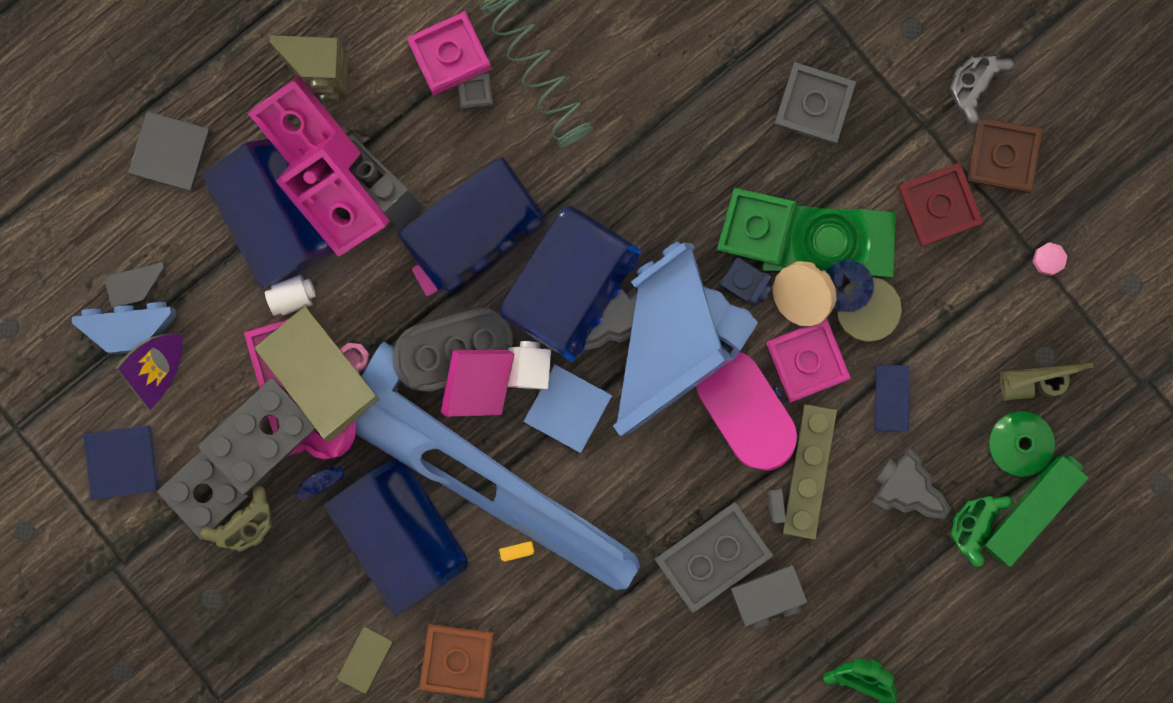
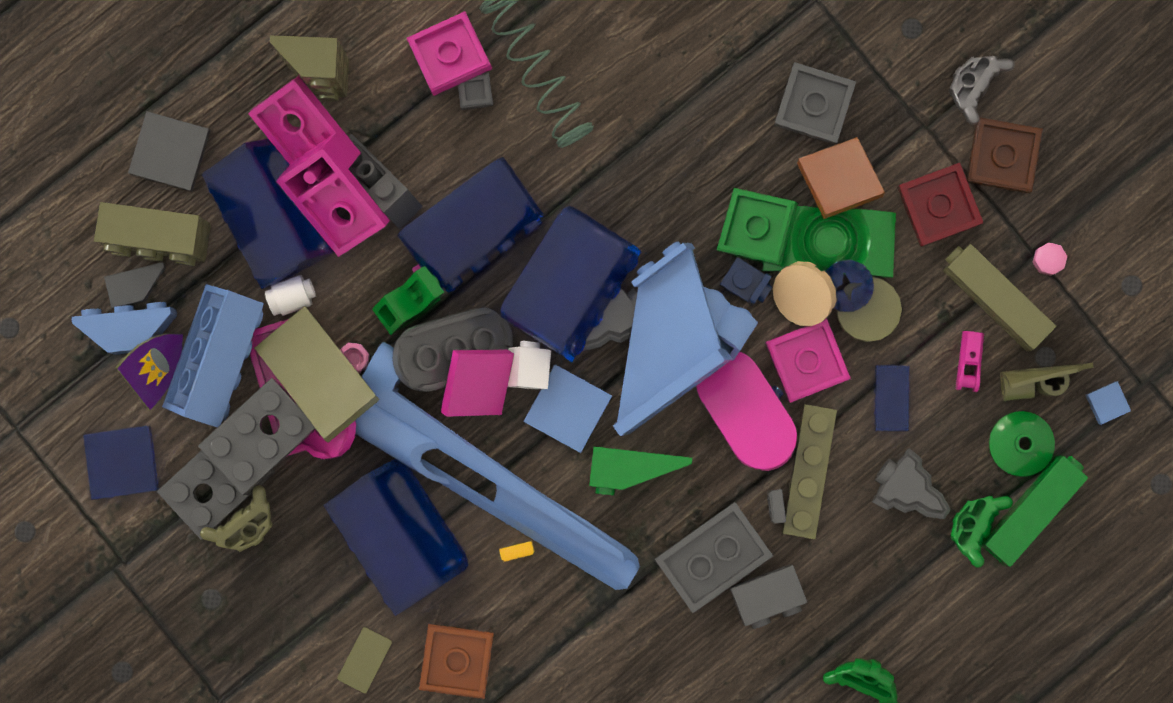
(152, 234): none -> olive brick
(213, 356): none -> medium blue slope
(319, 482): clear blue gear -> none
(408, 301): none -> green brick
(625, 468): none -> green slope
(840, 177): none -> tile
(970, 355): none -> dark pink bar
(998, 297): none -> olive brick
(1108, 403): none -> medium blue tile

